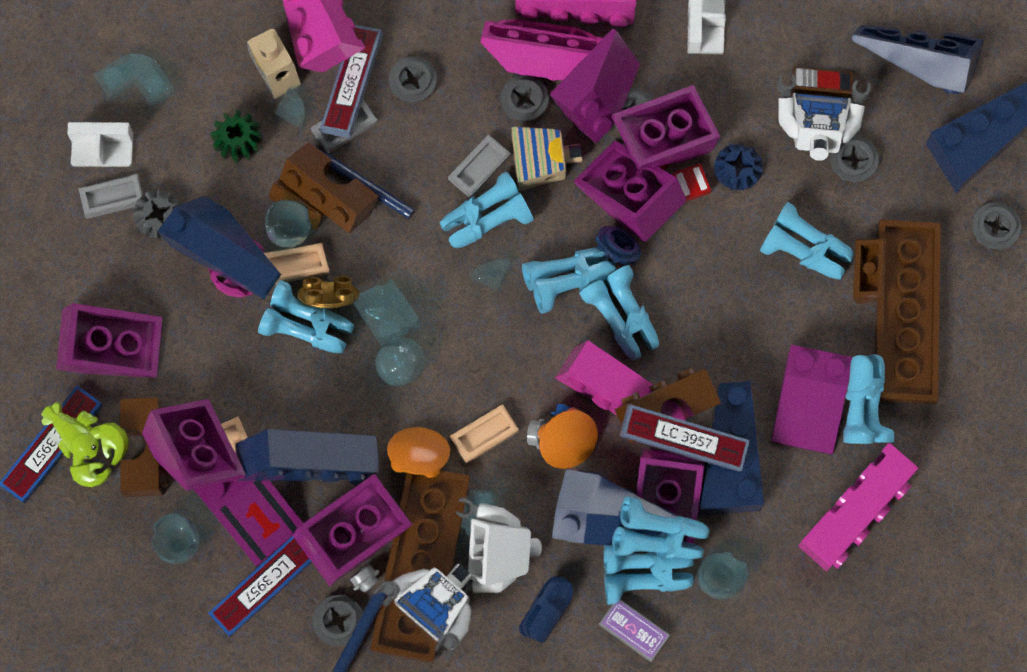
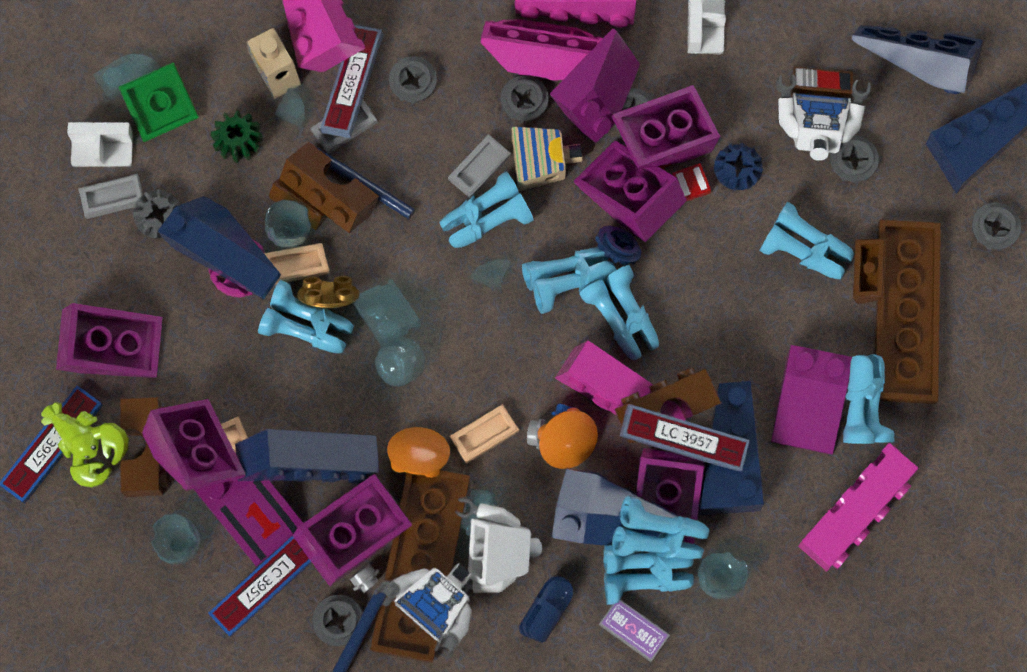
(158, 102): none -> green tile

